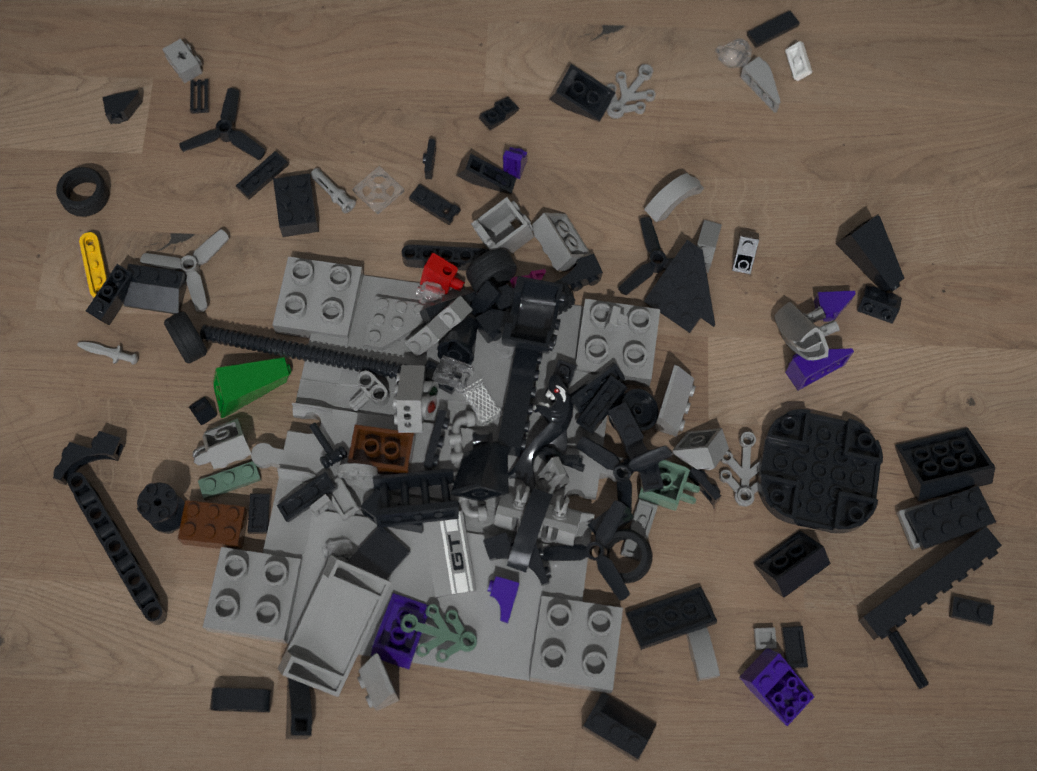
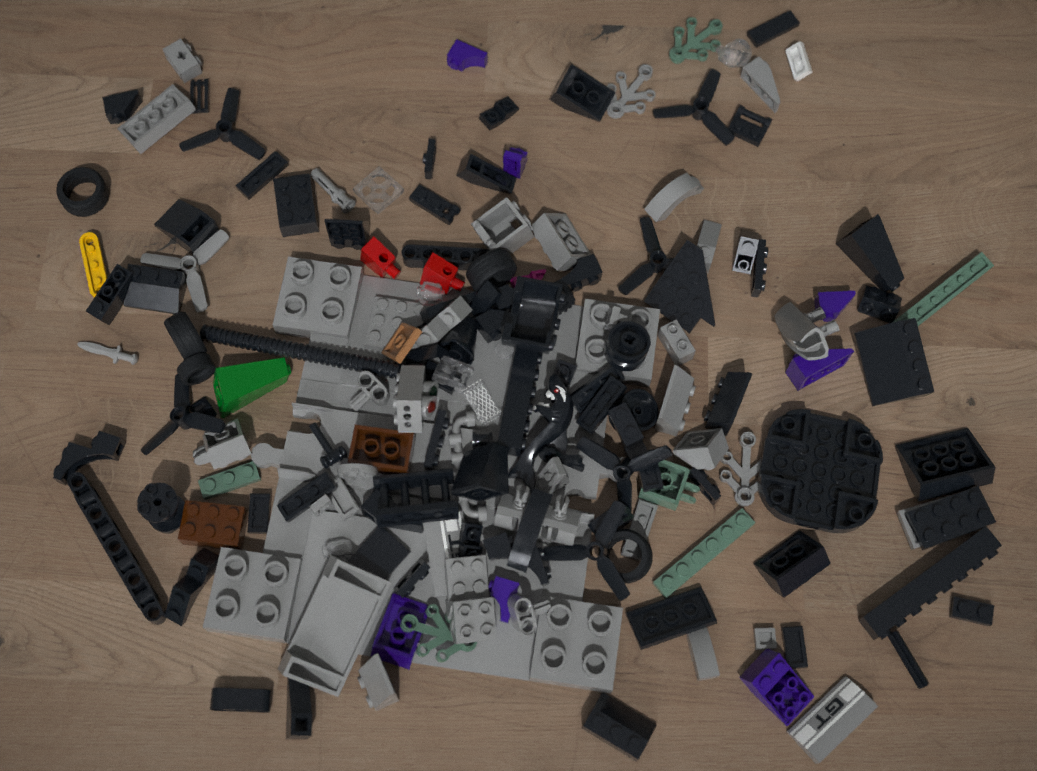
(156, 119): none -> light grey slope
(183, 418): none -> black piece
(186, 590): none -> black arch
(187, 225): none -> black slope
(196, 369): none -> black tyre
(348, 233): none -> black slope
(379, 259): none -> red torso
(401, 342): none -> medium nougat tile
(417, 573): none -> black plate
(426, 353): none -> black slope
(464, 56): none -> dark purple arch
(469, 600): none -> light grey piece
(470, 539): none -> black slope
(527, 612): none -> light grey beam
(627, 346): none -> black wheel
(676, 343): none -> light grey brick
(694, 43): none -> sand green plant
(703, 553): none -> sand green plate
(708, 118): none -> black piece
(727, 401): none -> black slope
(746, 130): none -> black plate
(760, 268): none -> black plate
(832, 719): none -> light grey slope
(894, 362): none -> black slope
(948, 289): none -> sand green plate

